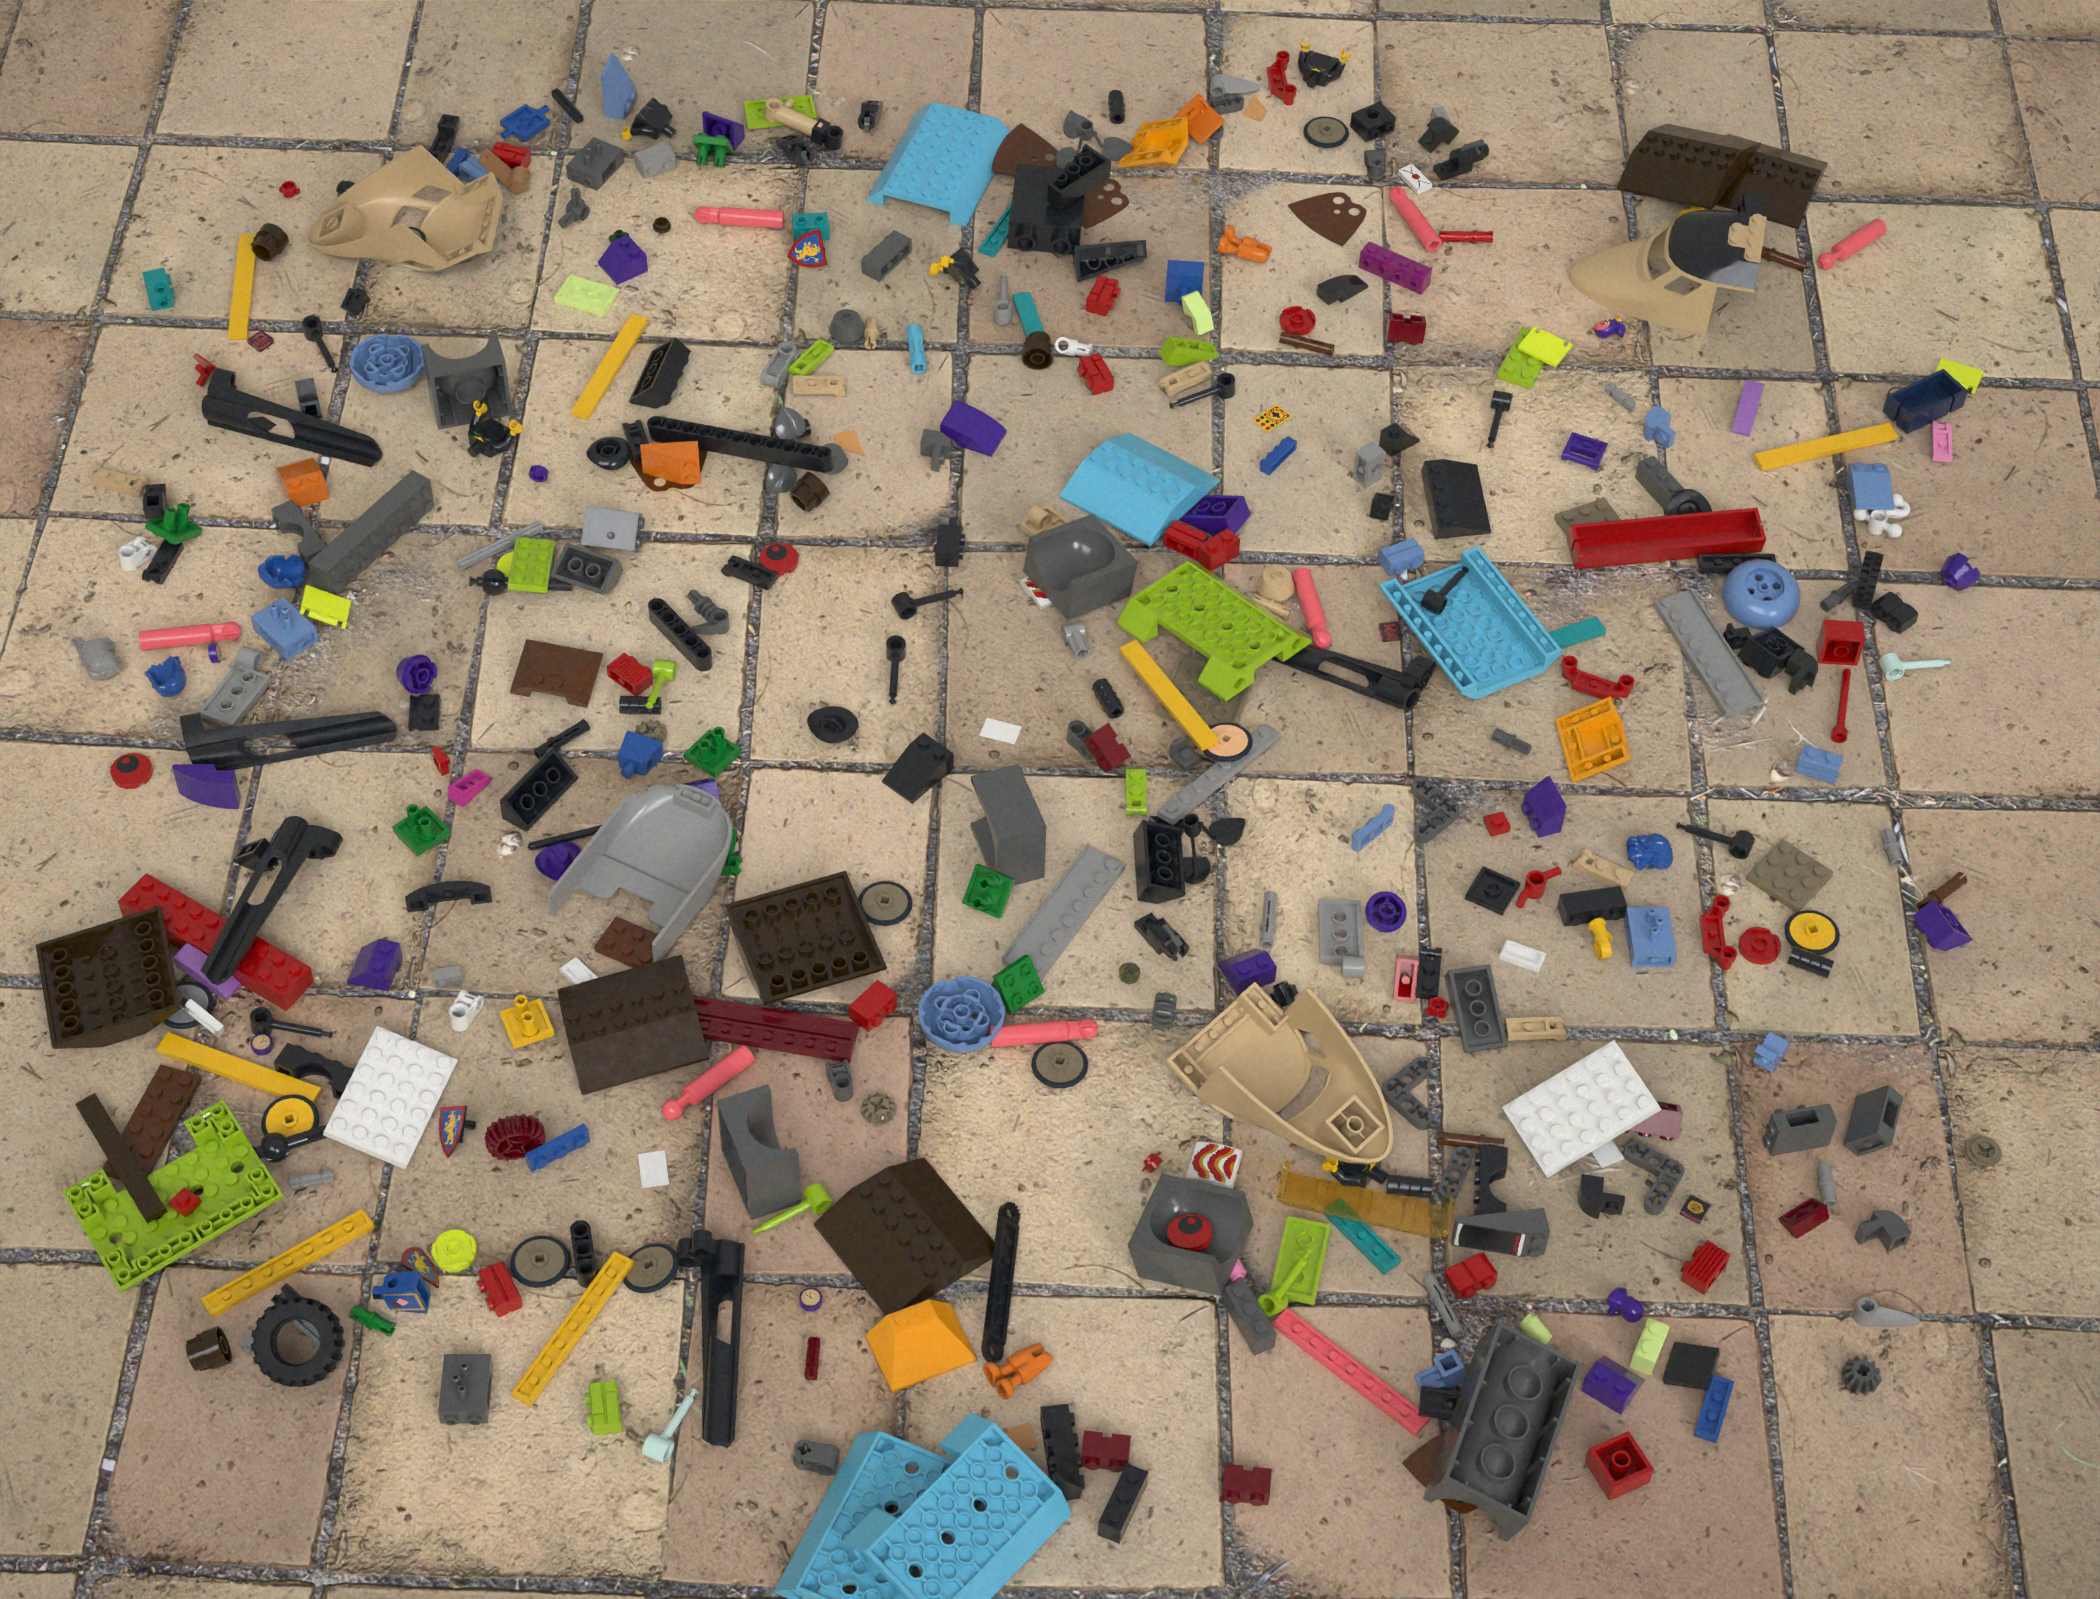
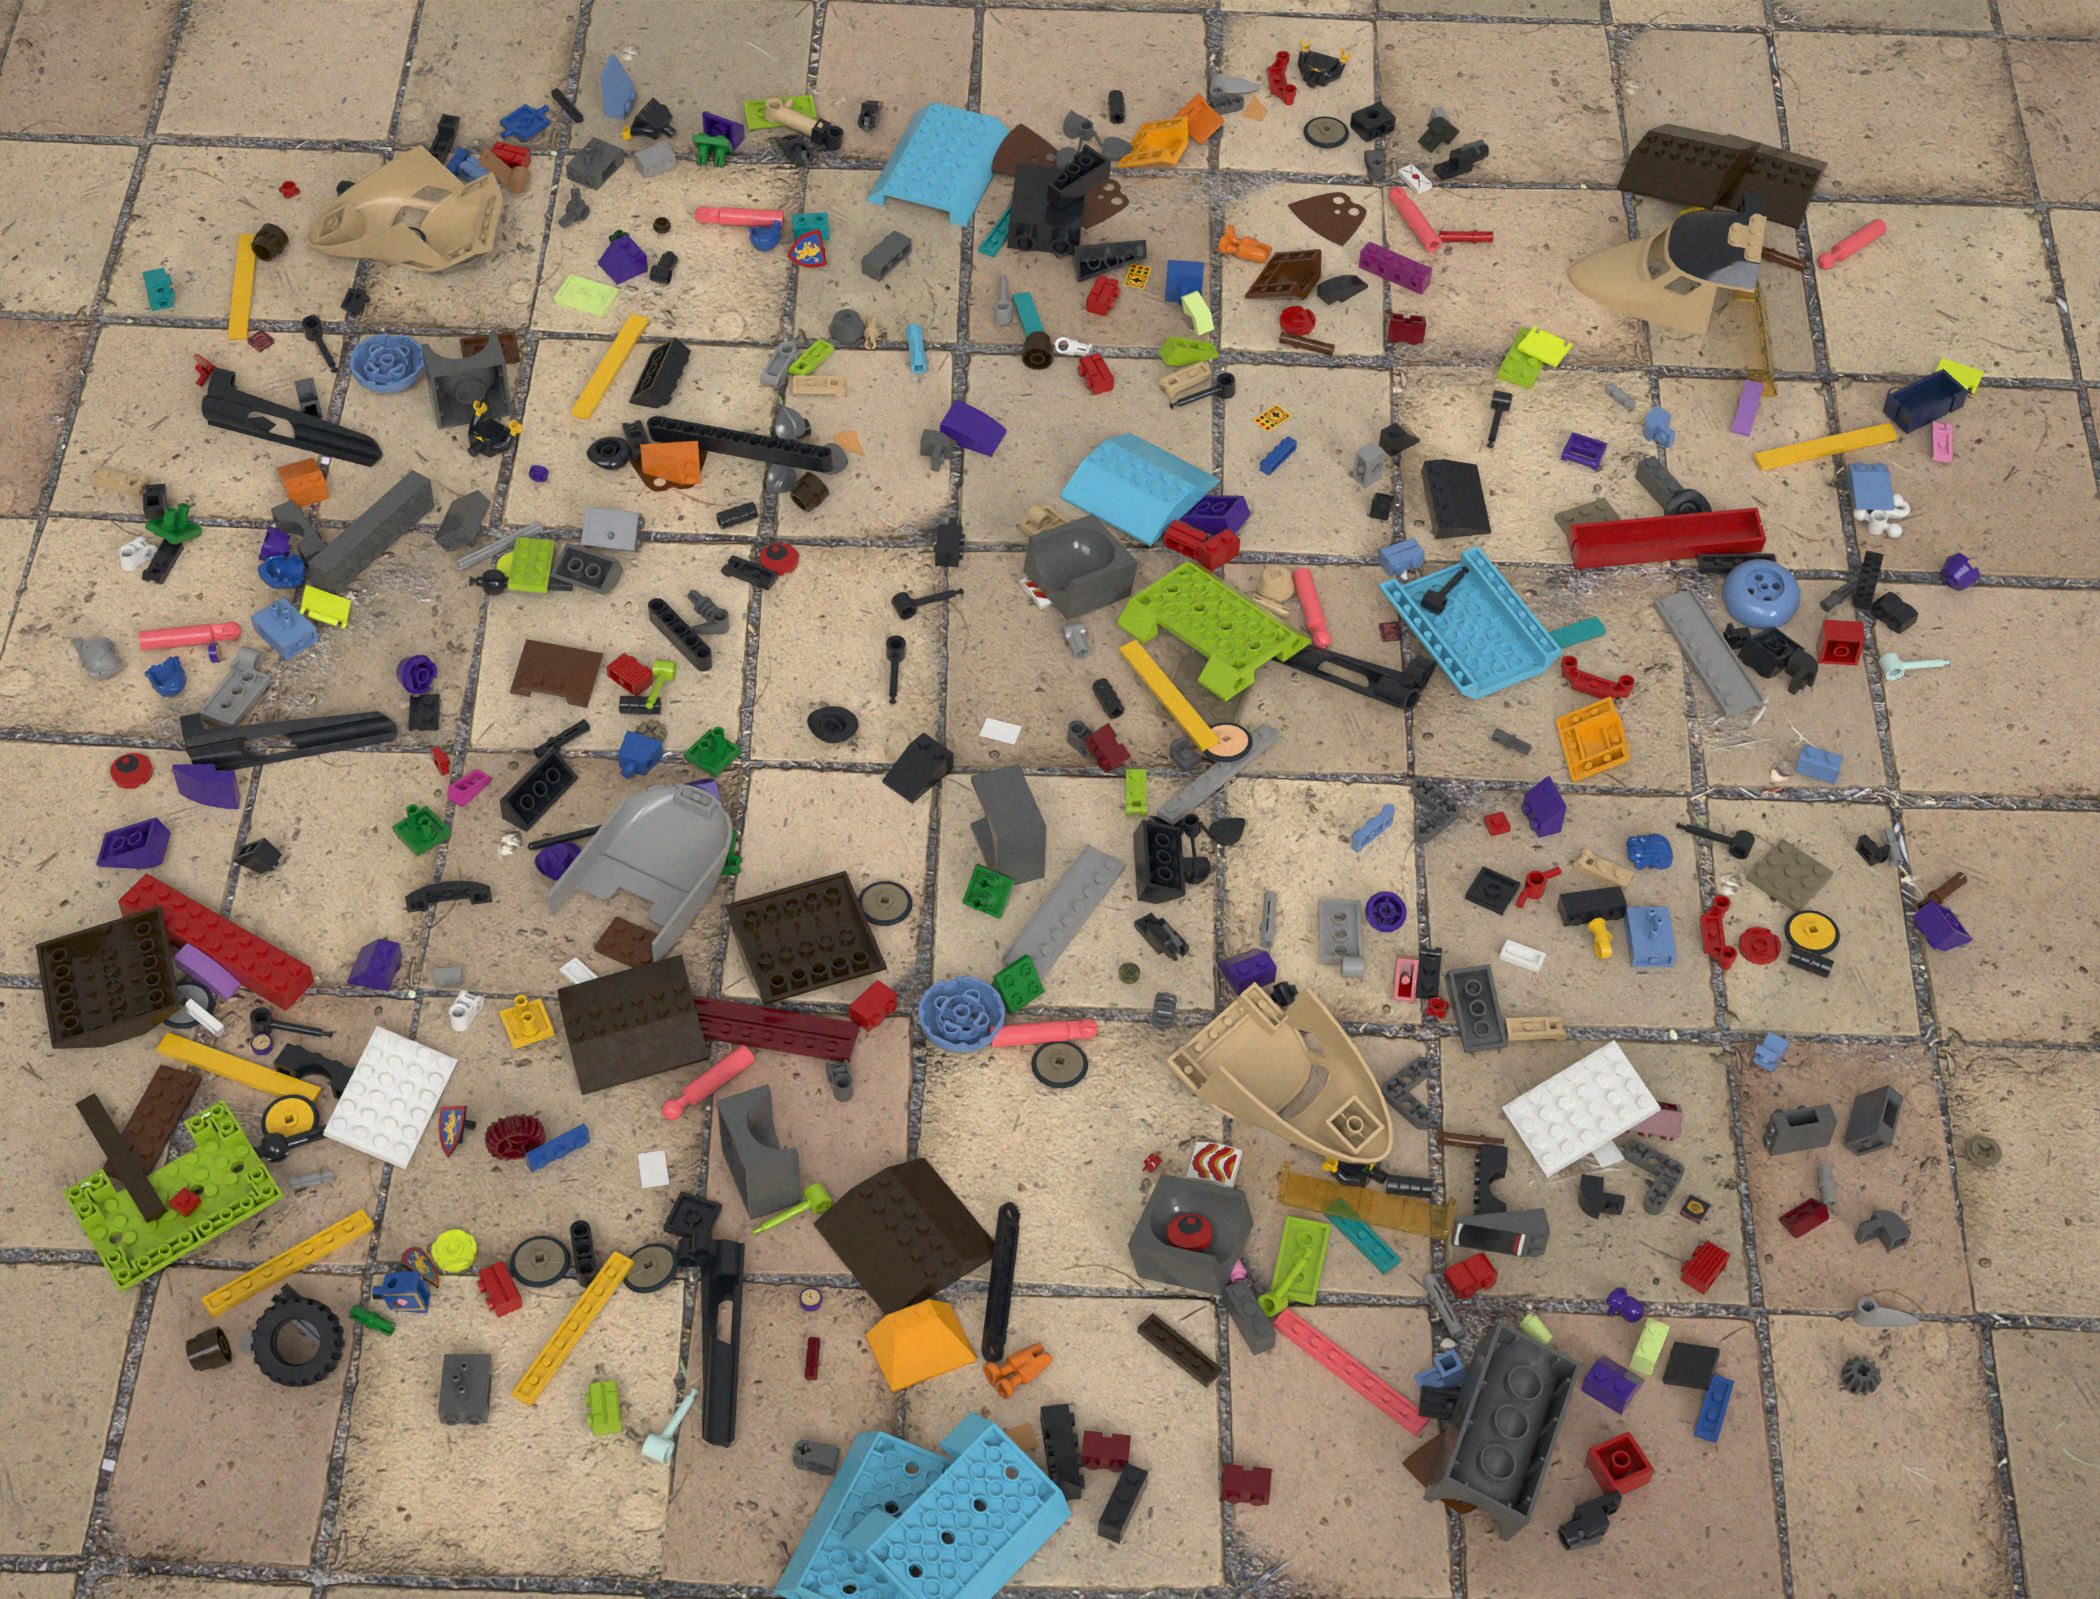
(135, 846): none -> dark purple slope
(275, 543): none -> dark purple cone
(292, 845): black panel -> none
(463, 521): none -> dark grey piece
(508, 342): none -> reddish brown plate
(663, 270): none -> black piece
(691, 1214): none -> black tile
(737, 515): none -> black axle
(765, 239): none -> blue hair
(882, 1115): dark tan gear -> none
(959, 267): black torso -> none
(1137, 276): none -> yellow sticker
(1179, 1350): none -> dark brown plate
(1288, 276): none -> reddish brown slope
(1454, 1166): dark grey beam -> none
(1589, 1522): none -> black plate
(1608, 327): dark purple animal -> none
(1767, 374): none -> clear yellow piece
(1839, 732): red piece -> none
(1870, 851): none -> black bracket

